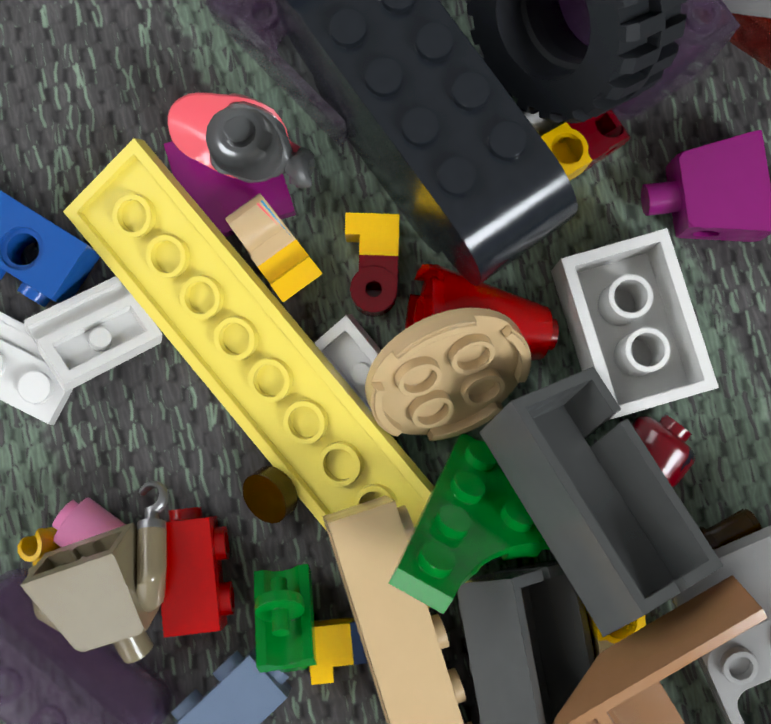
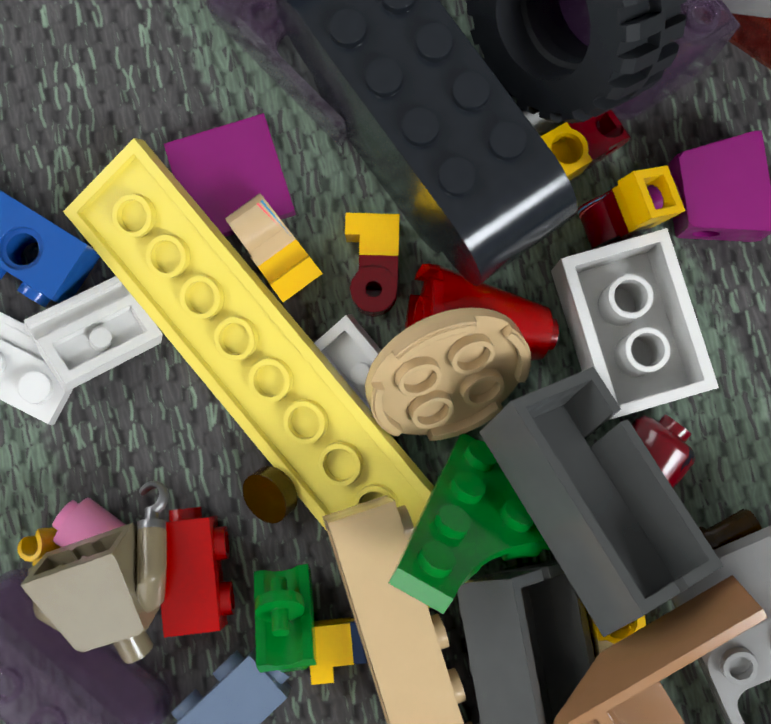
(238, 138): dark grey hair -> none
(629, 207): none -> yellow leg

